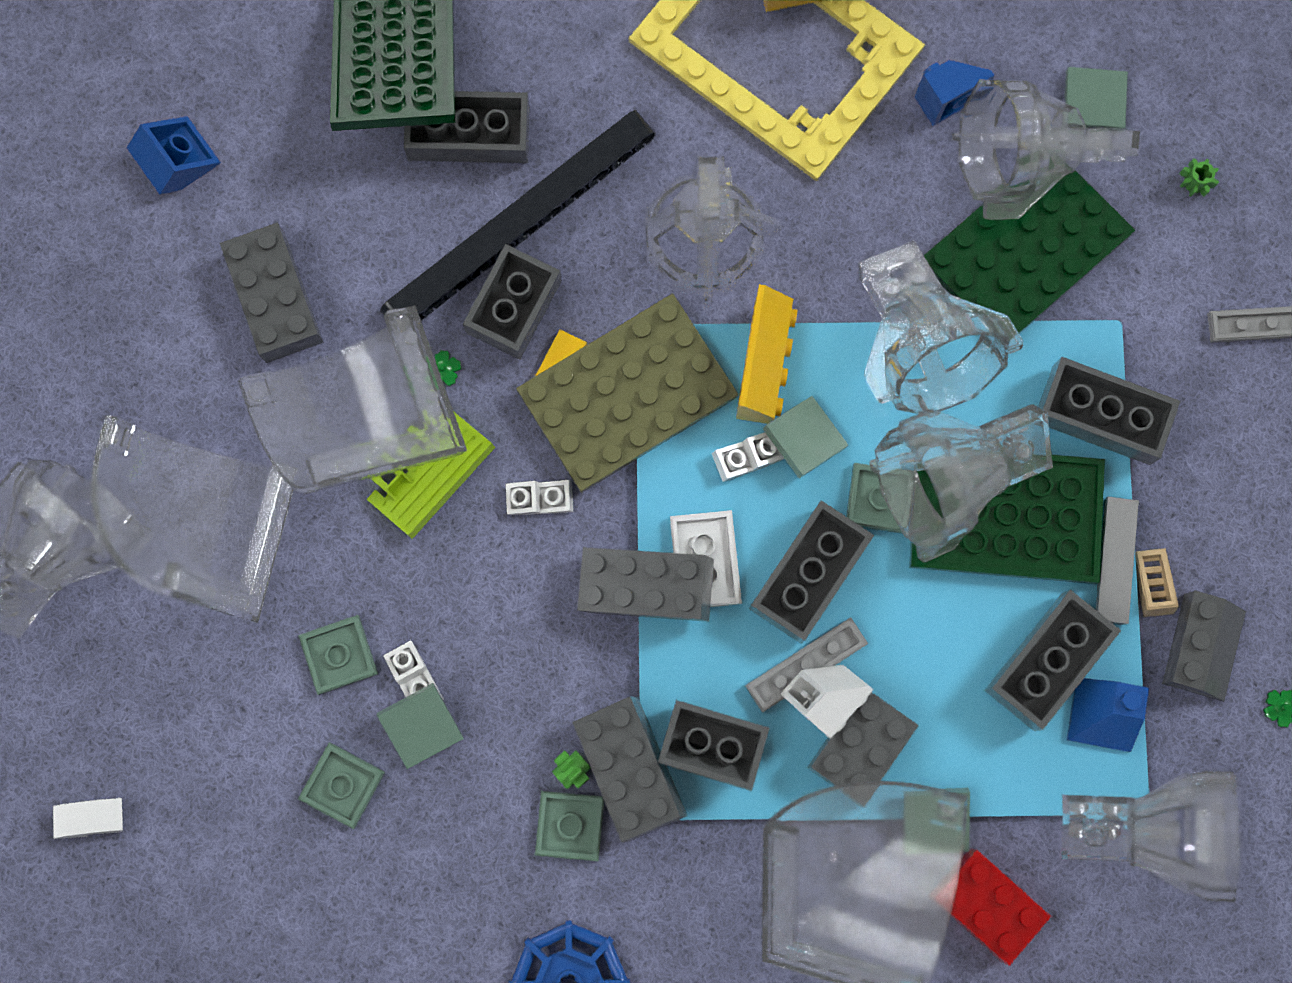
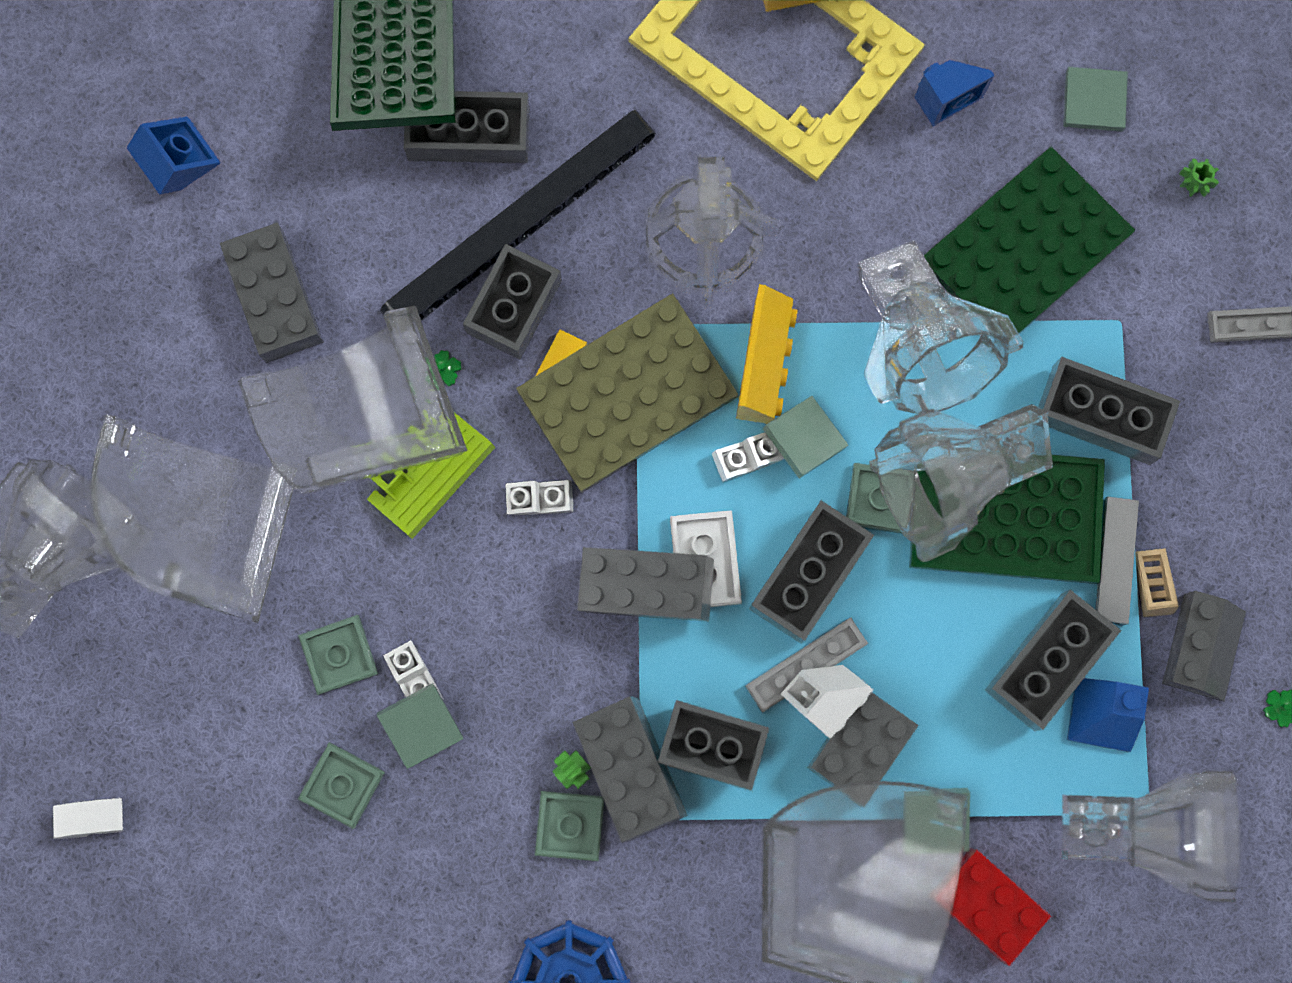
(1048, 142): clear plate -> none

